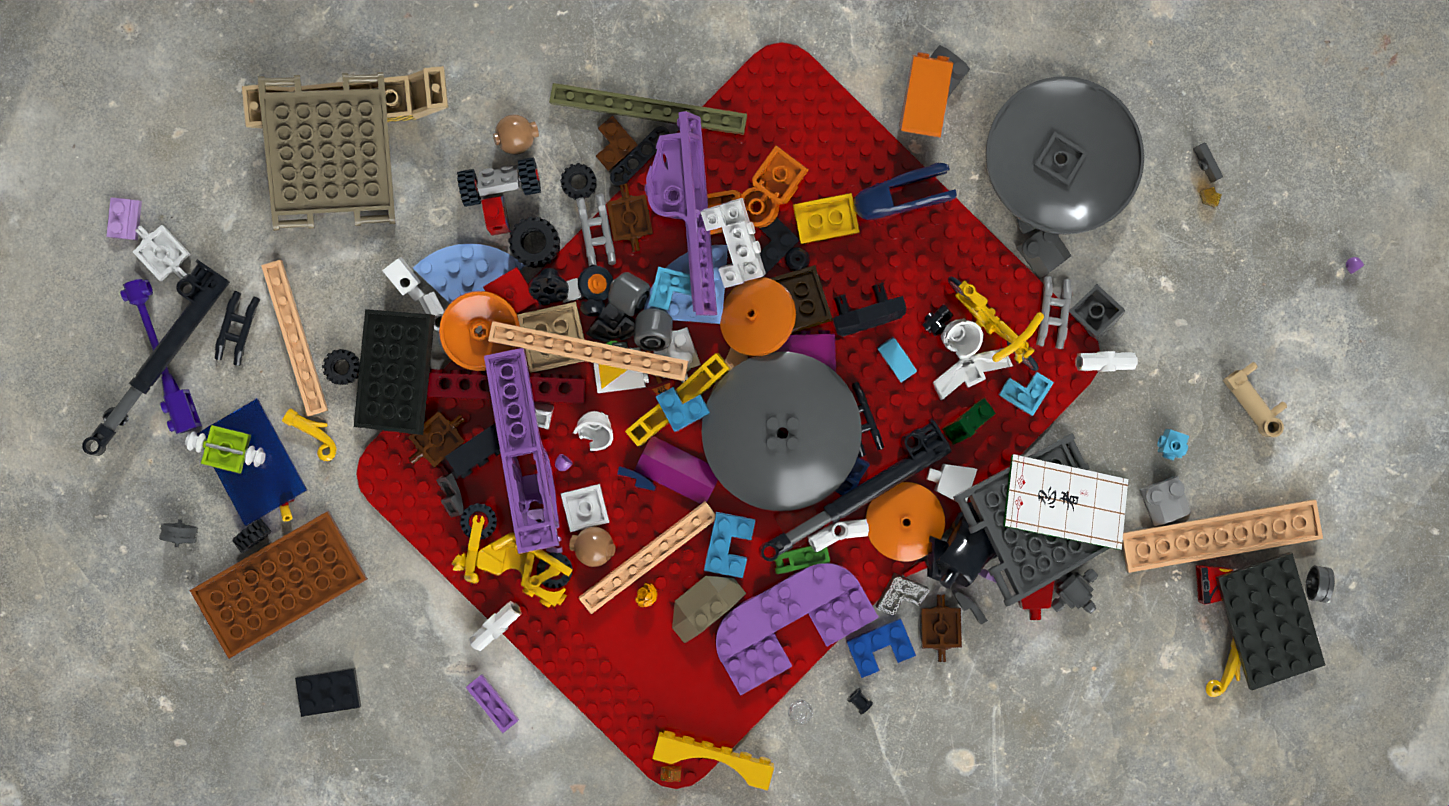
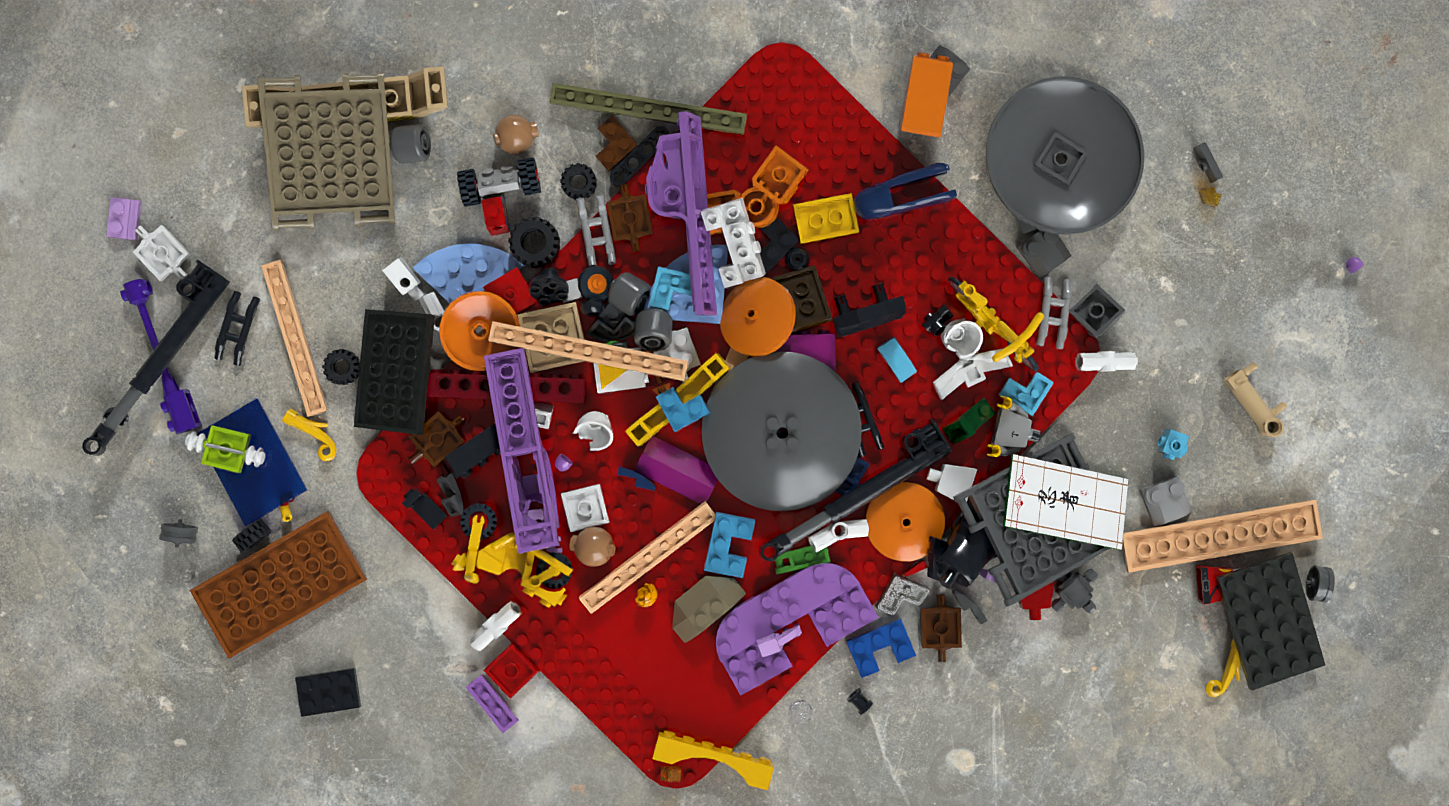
(410, 143): none -> dark grey head
(424, 507): none -> black bracket
(511, 670): none -> red plate
(774, 642): none -> lavender piece
(1011, 429): none -> light grey torso

